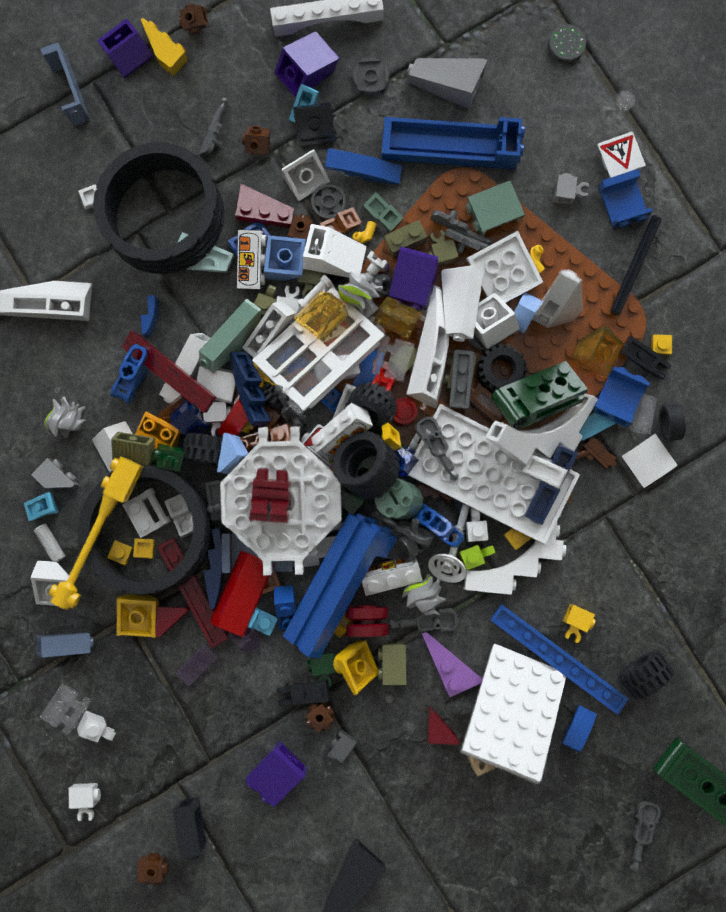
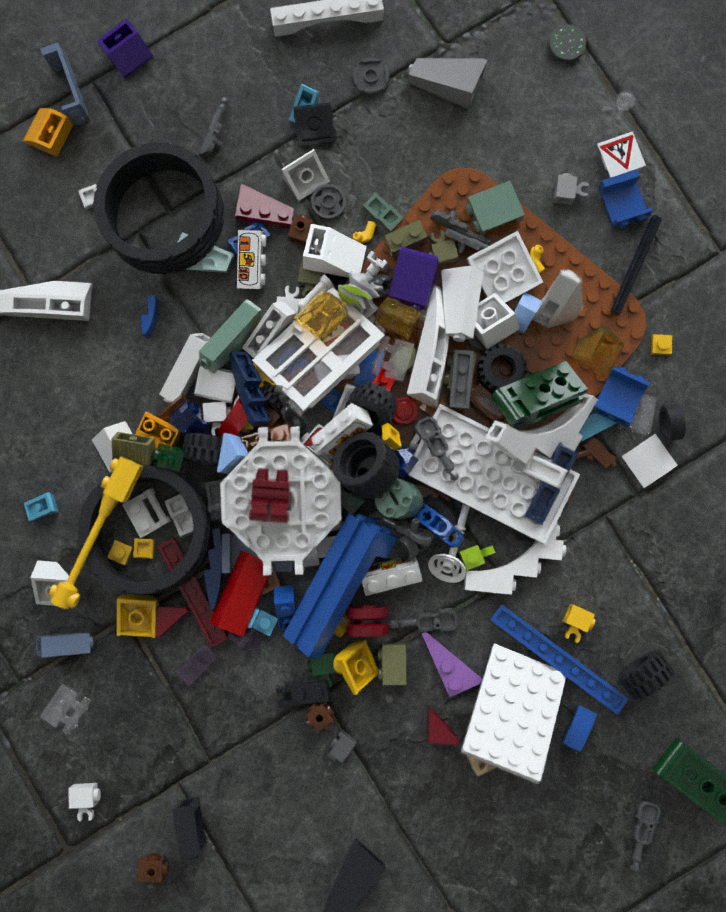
(45, 535): white piece -> none
(48, 131): none -> light orange slope
(52, 475): light grey slope -> none
(64, 418): light grey hair -> none
(94, 726): white brick -> none
(128, 381): blue piece -> none
(169, 55): yellow slope -> none
(171, 373): dark red tile -> none
(193, 18): reddish brown brick -> none
(256, 140): reddish brown brick -> none
(265, 301): olive brick -> none
(276, 774): dark purple slope -> none
(284, 258): medium blue slope -> none
(305, 62): slope -> none
(344, 221): dark orange slope -> none
(363, 166): blue slope -> none
(424, 595): light grey hair -> none
(454, 142): blue brick -> none
(476, 529): white brick -> none
(516, 538): yellow plate -> none
(644, 357): black hinge -> none

